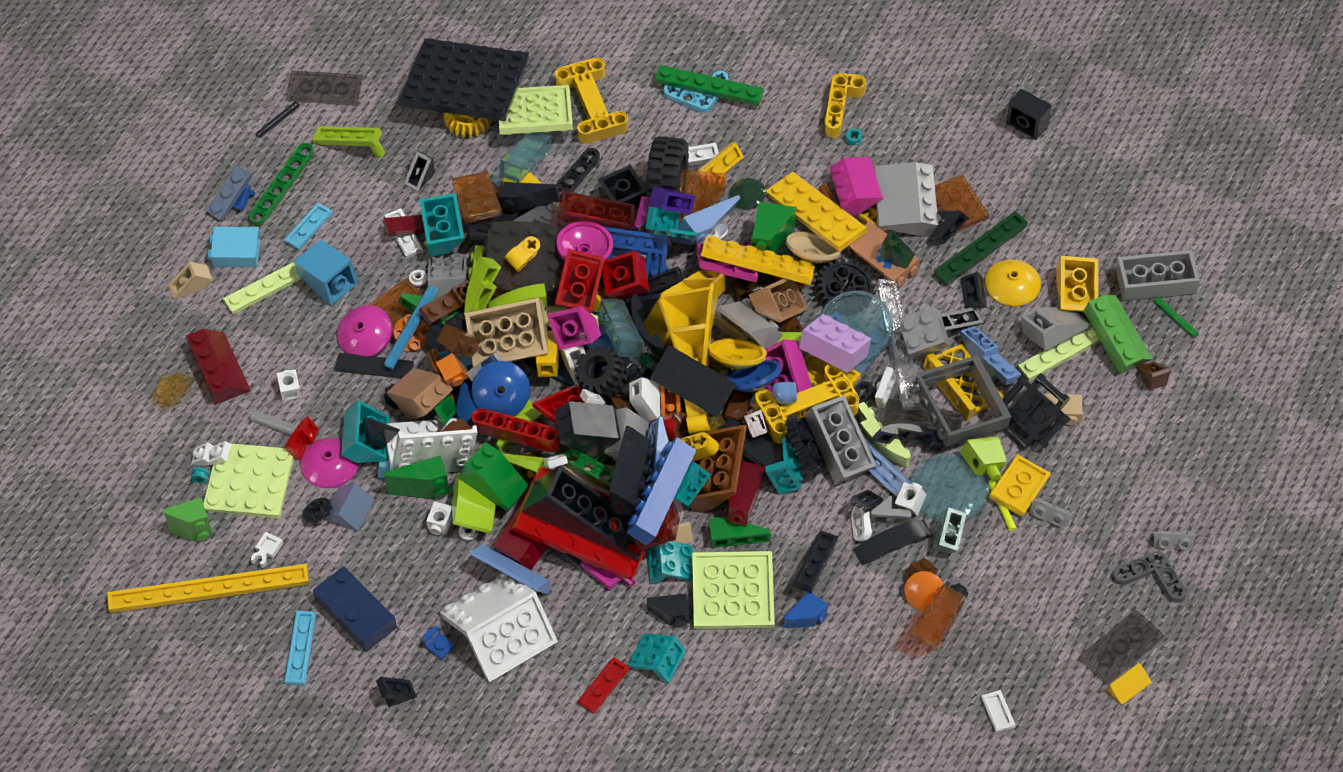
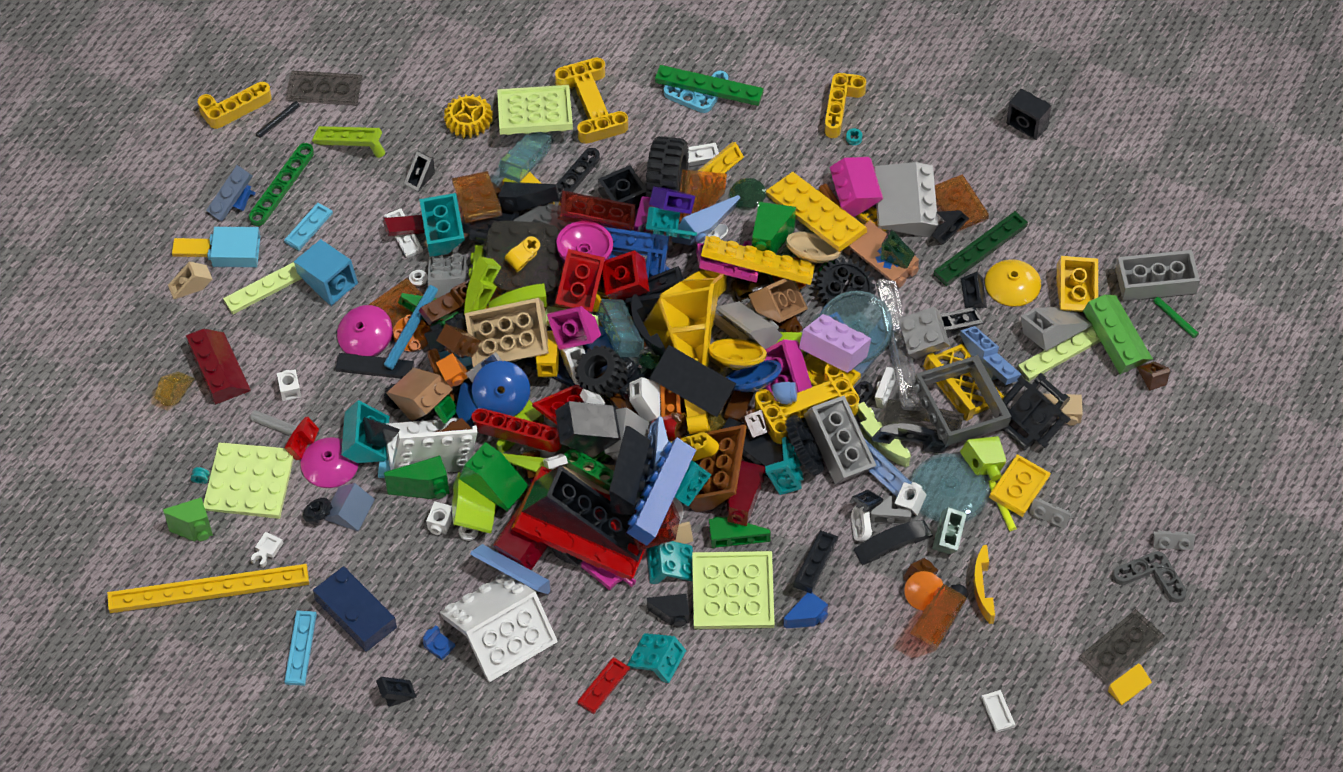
(190, 247): none -> yellow tile
(210, 455): white slope -> none
(234, 107): none -> yellow beam
(464, 79): black plate -> none
(985, 605): none -> yellow slope

